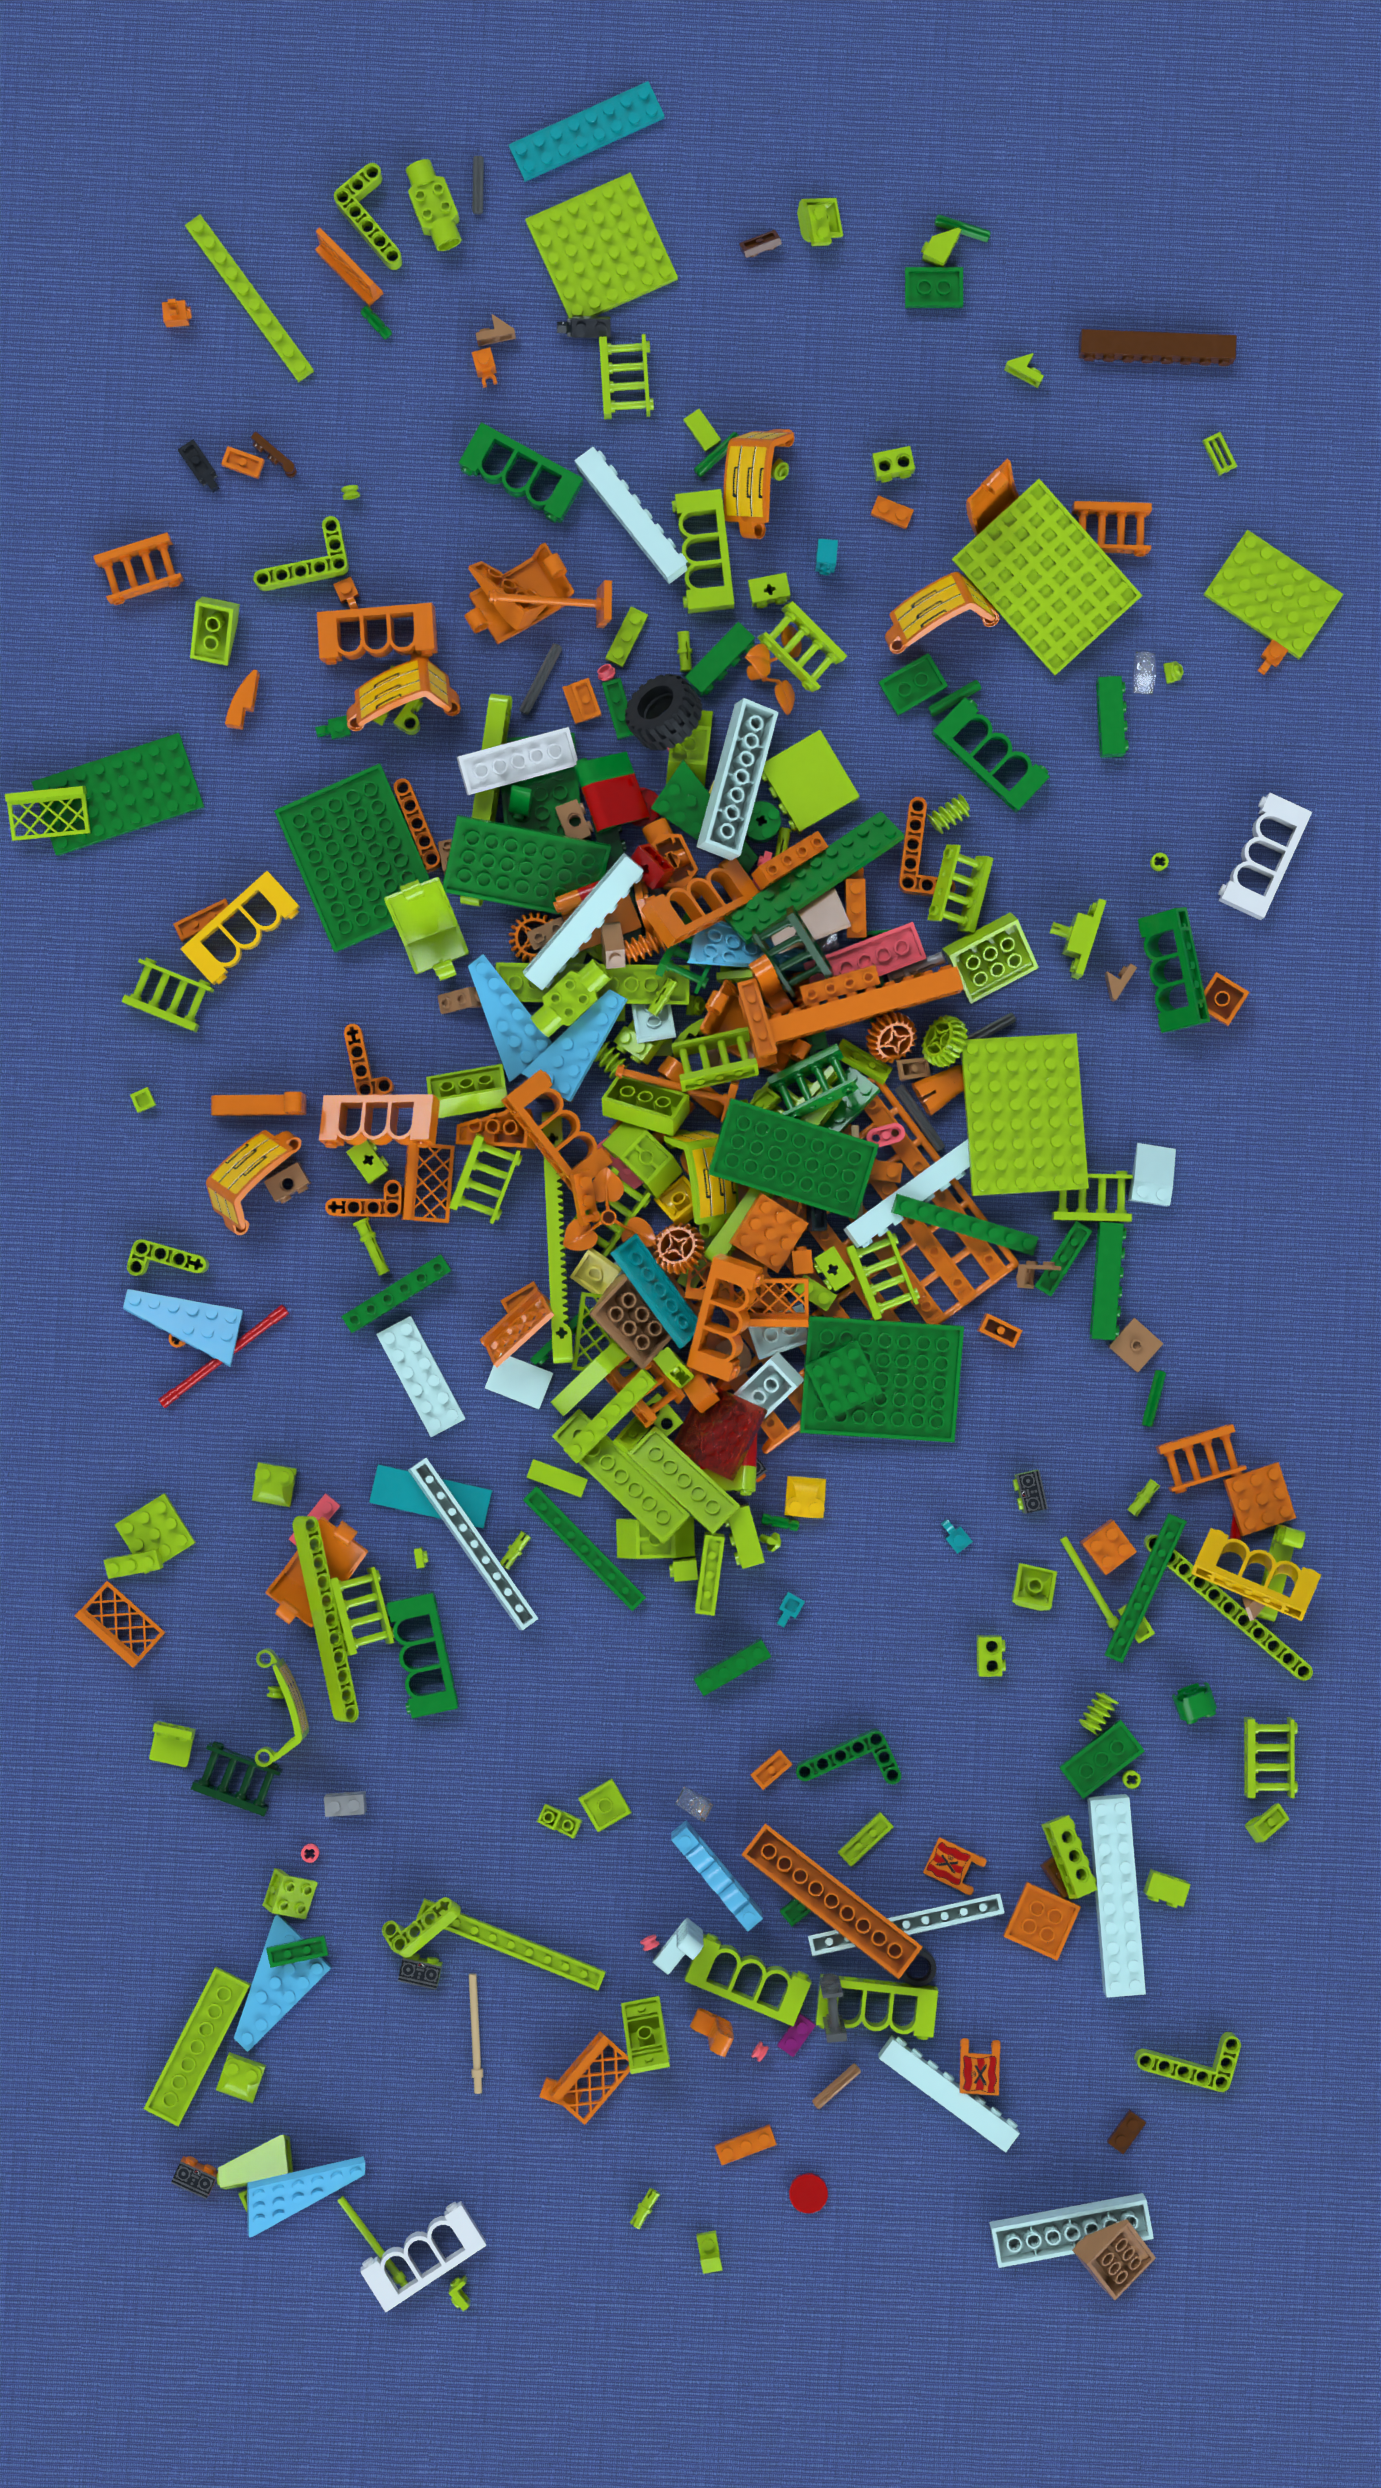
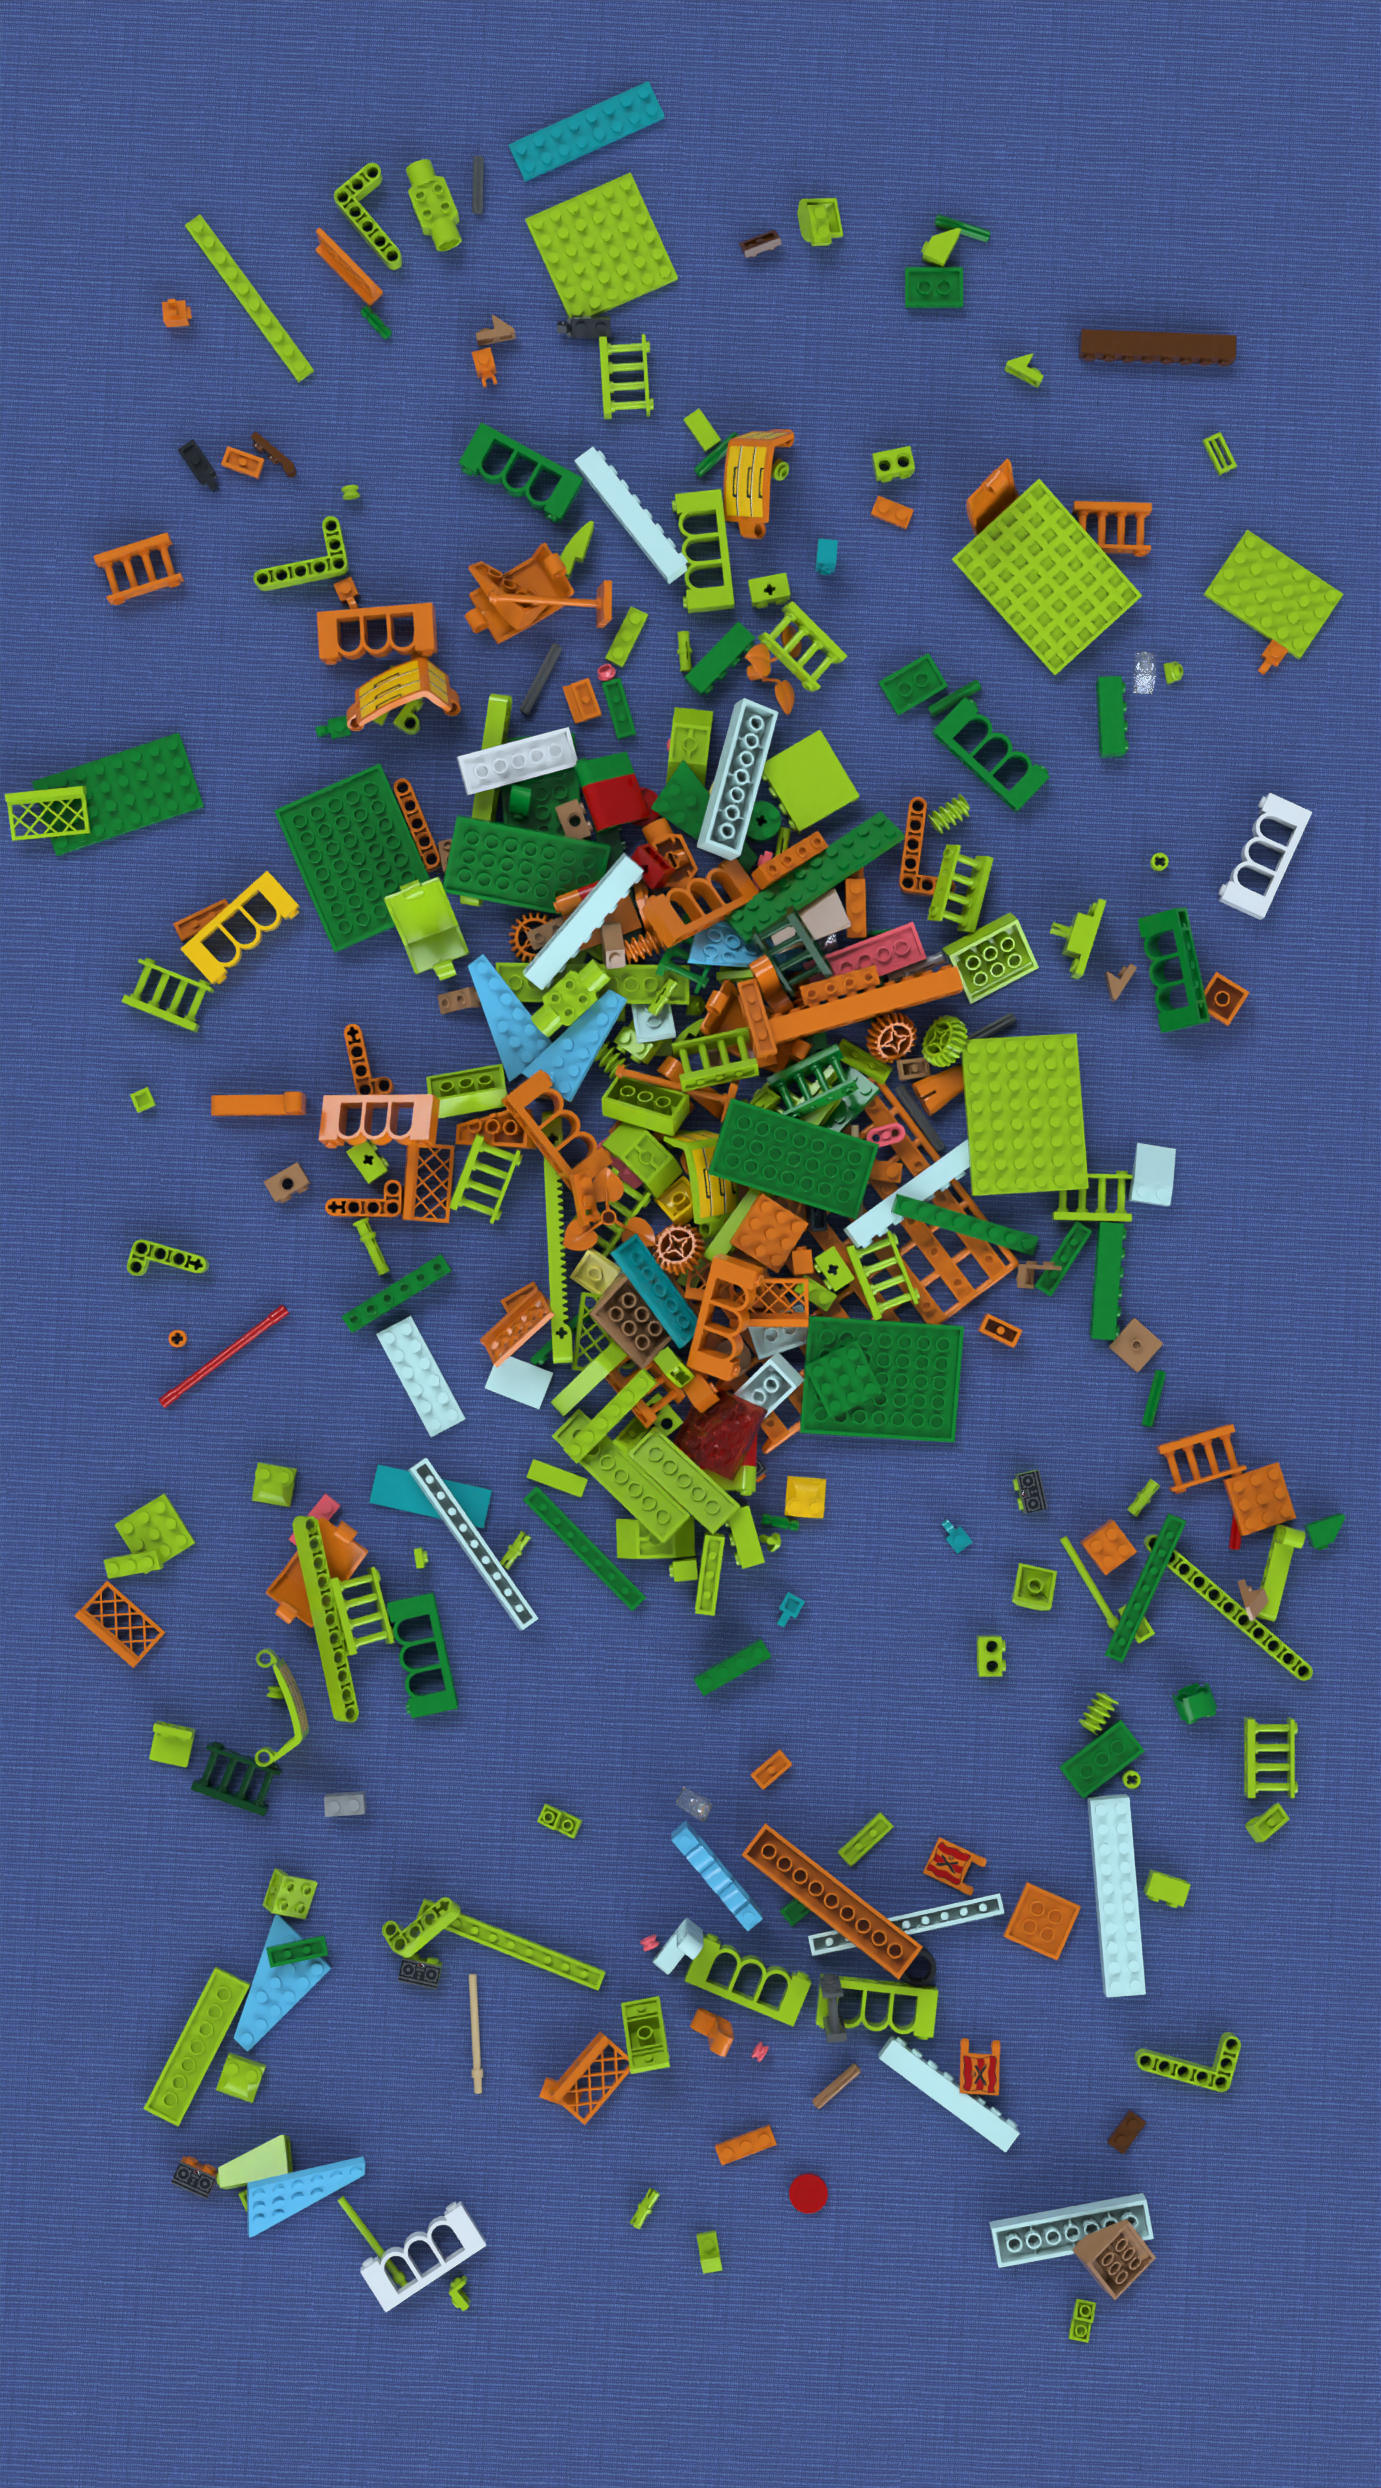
(198, 1324): medium azure wing -> none
(214, 630): lime slope -> none
(243, 701): orange slope -> none
(243, 1170): panel -> none
(310, 1859): coral bush -> none
(577, 548): none -> lime slope
(605, 1805): lime tile -> none
(651, 700): black tyre -> none
(796, 2035): magenta plate -> none
(847, 1747): green beam -> none
(933, 607): panel -> none
(1052, 1872): reddish brown plate -> none
(1053, 1831): lime brick -> none
(1081, 2320): none -> lime slope
(1218, 1543): yellow fence -> none
(1324, 1531): none -> green slope

